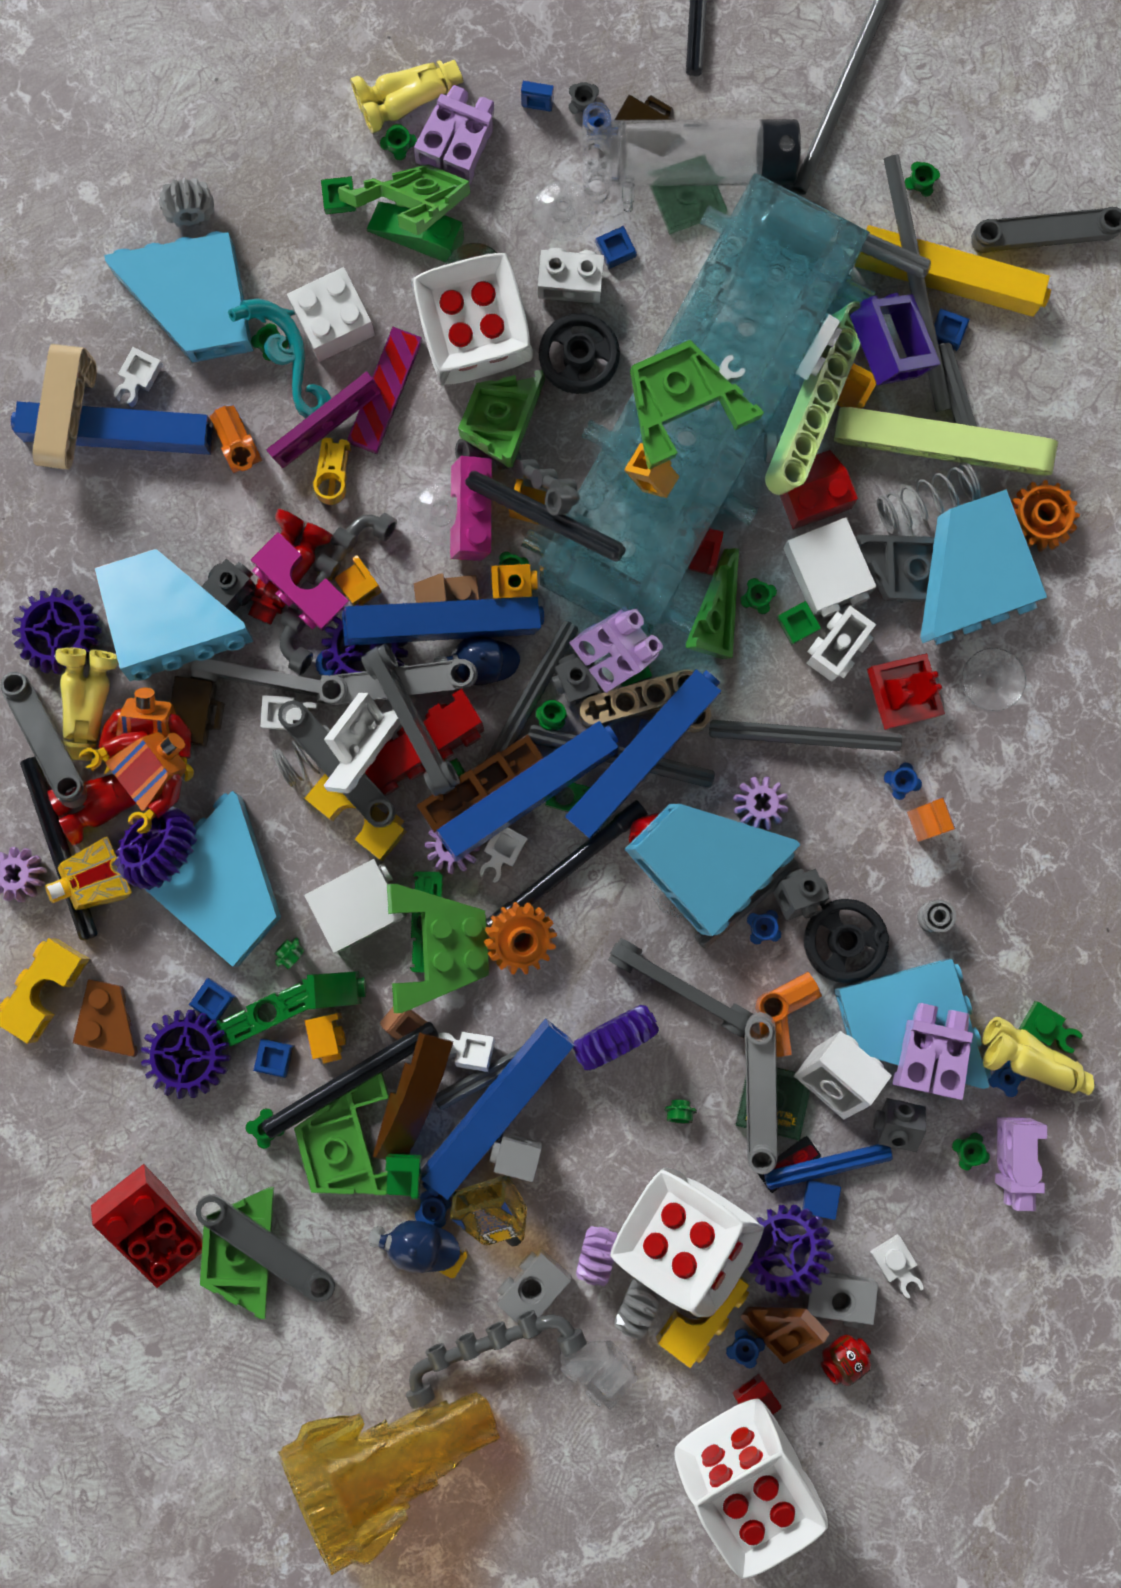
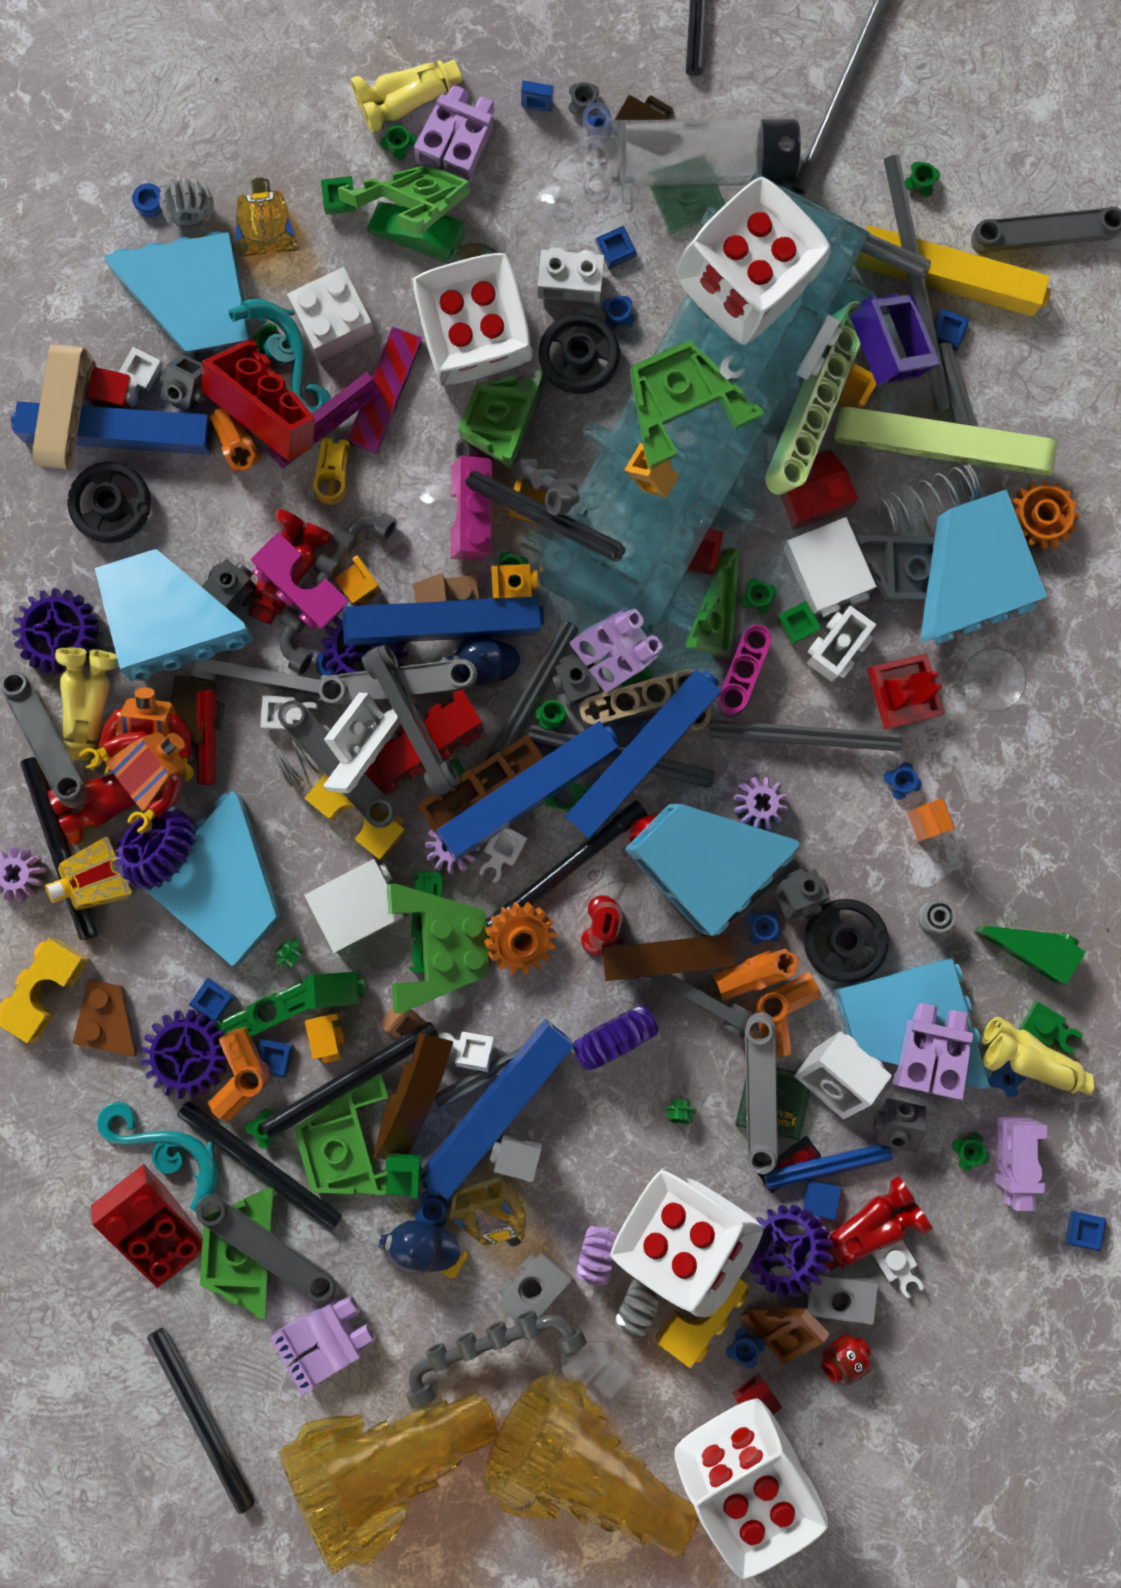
(101, 475): none -> black wheel
(108, 388): none -> red panel
(146, 200): none -> blue tile
(166, 1164): none -> teal plant
(182, 383): none -> dark grey brick
(201, 1420): none -> black axle
(207, 752): none -> red axle
(239, 1090): none -> orange piece
(258, 398): none -> red wedge
(259, 1165): none -> black axle
(263, 222): none -> clear yellow torso
(334, 1339): none -> lavender hips
(563, 1460): none -> clear yellow cone
(605, 925): none -> red piece
(618, 303): none -> blue plate
(667, 957): none -> reddish brown slope
(751, 657): none -> dark pink beam
(752, 260): none -> white piece
(756, 973): none -> orange piece
(876, 1226): none -> red piece
(1046, 953): none -> green slope
(1085, 1230): none -> blue tile

